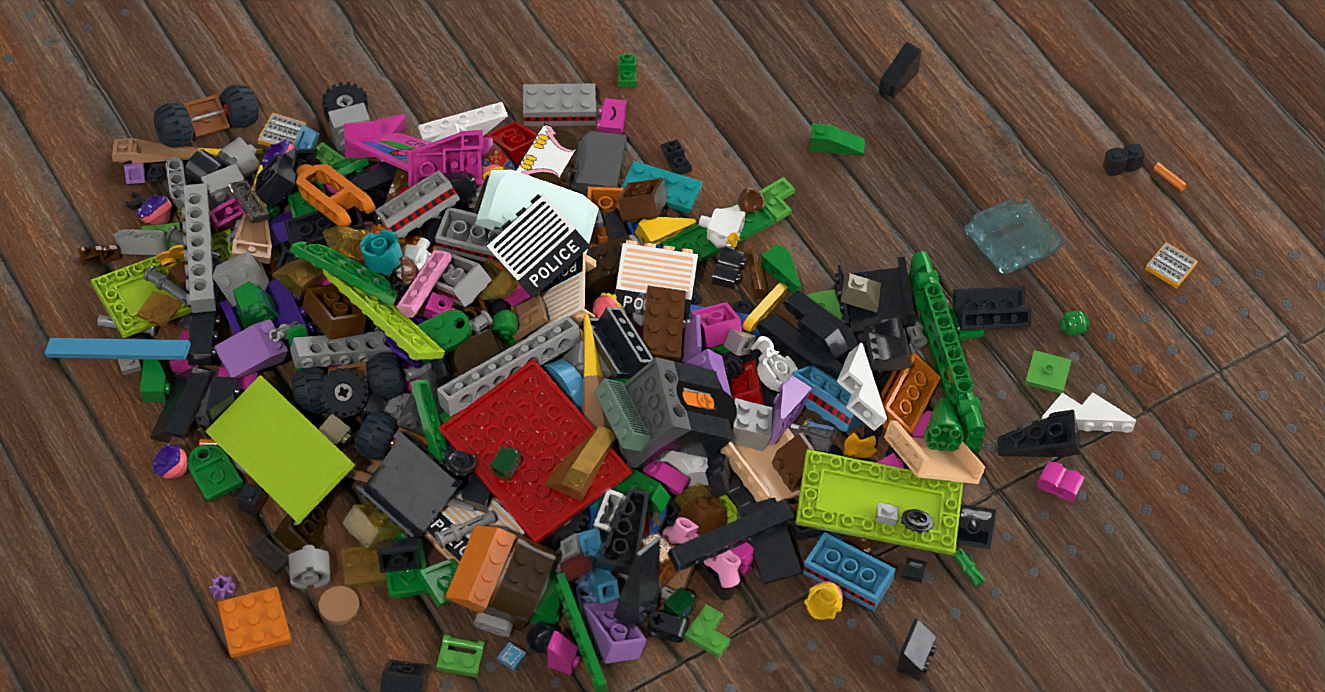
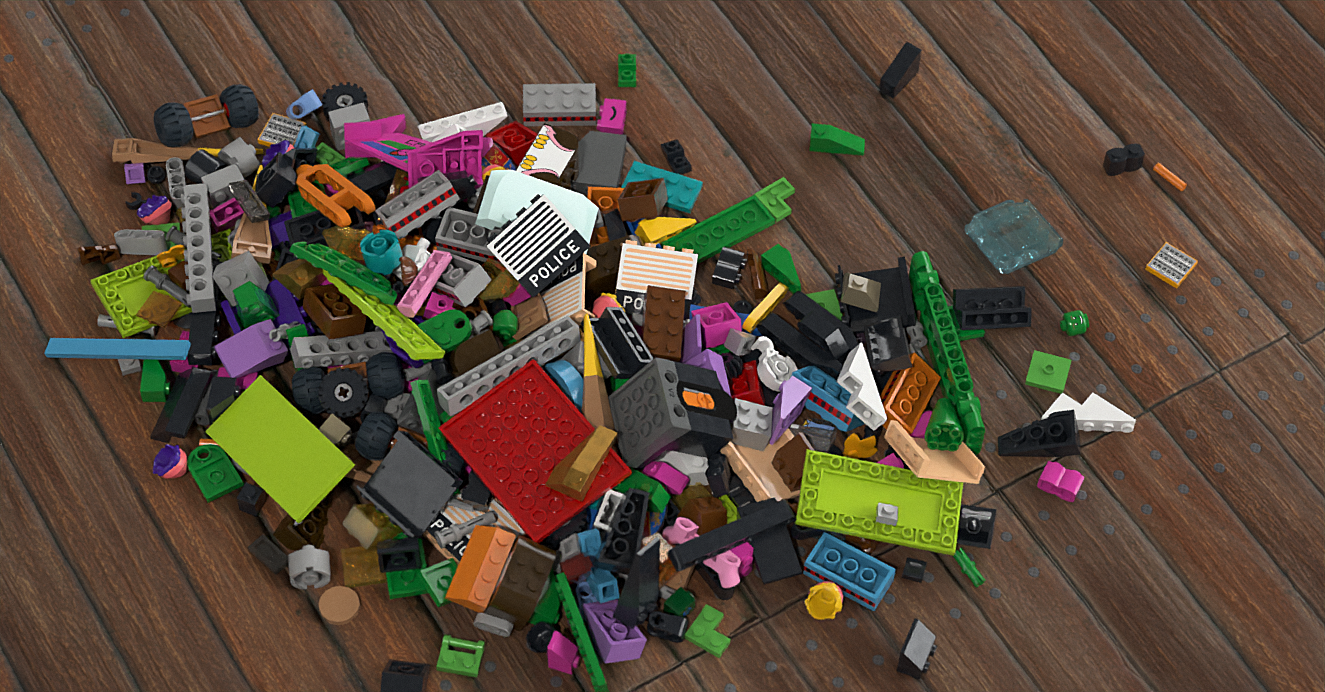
(222, 587): medium lavender gear -> none
(254, 622): orange plate -> none
(306, 104): none -> medium blue piece
(459, 463): black hair -> none
(505, 463): dark green brick -> none
(511, 656): dark azure tile -> none
(622, 415): sand green brick -> none
(727, 223): white torso -> none
(910, 517): black gear -> none

